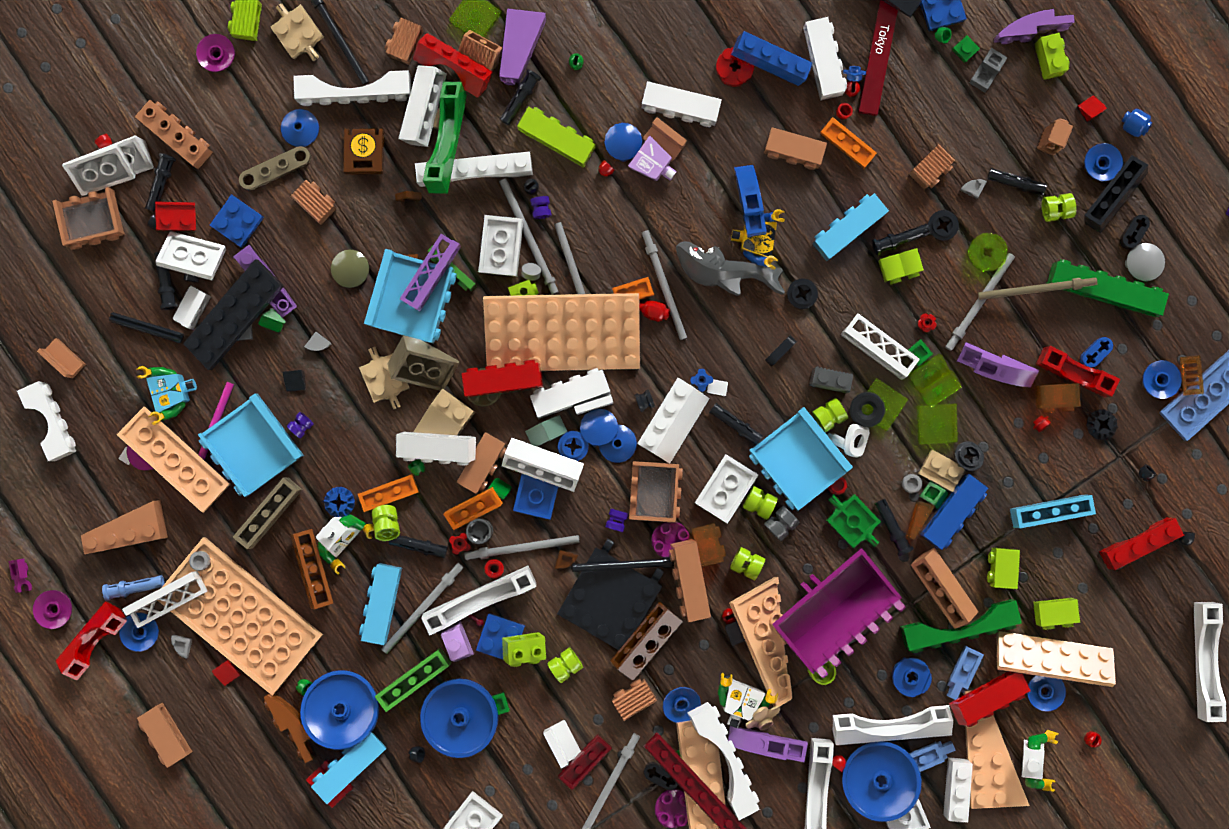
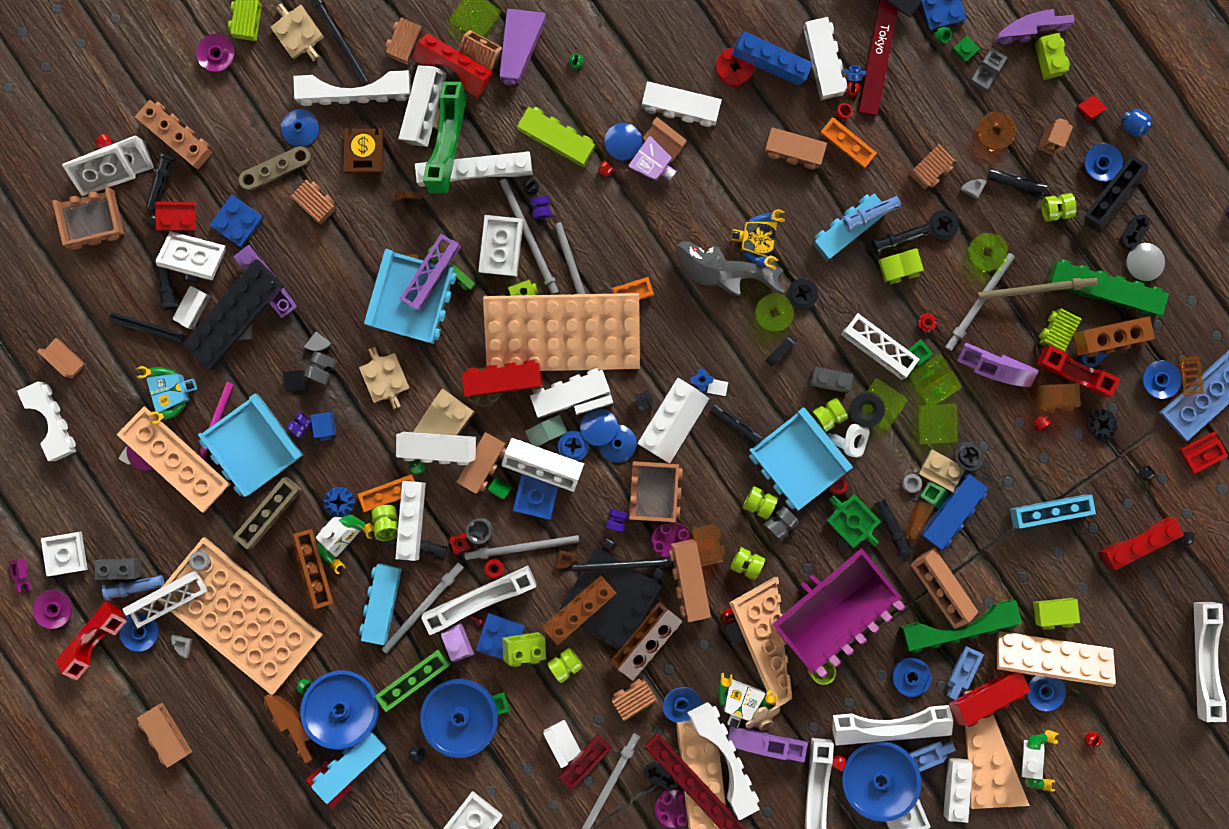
(64, 554): none -> white plate
(118, 568): none -> dark grey brick
(132, 528): nougat wedge -> none
(226, 672): red slope -> none
(272, 321): green slope -> none
(320, 367): none -> dark grey wheel
(323, 426): none -> blue brick
(350, 268): olive dish -> none
(410, 520): none -> white brick
(421, 364): dark tan slope -> none
(473, 508): orange plate -> none
(524, 89): black pin -> none
(531, 271): light grey tile -> none
(579, 610): none -> dark orange brick
(652, 250): light grey bar -> none
(654, 310): red plant -> none
(726, 488): white plate -> none
(750, 200): blue slope -> none
(783, 307): none -> clear neon green plate
(863, 216): none -> medium blue pin
(1004, 568): lime brick -> none
(1006, 133): none -> clear orange plate
(1059, 330): none -> lime brick
(1140, 330): none -> dark orange brick
(1203, 452): none -> red plate

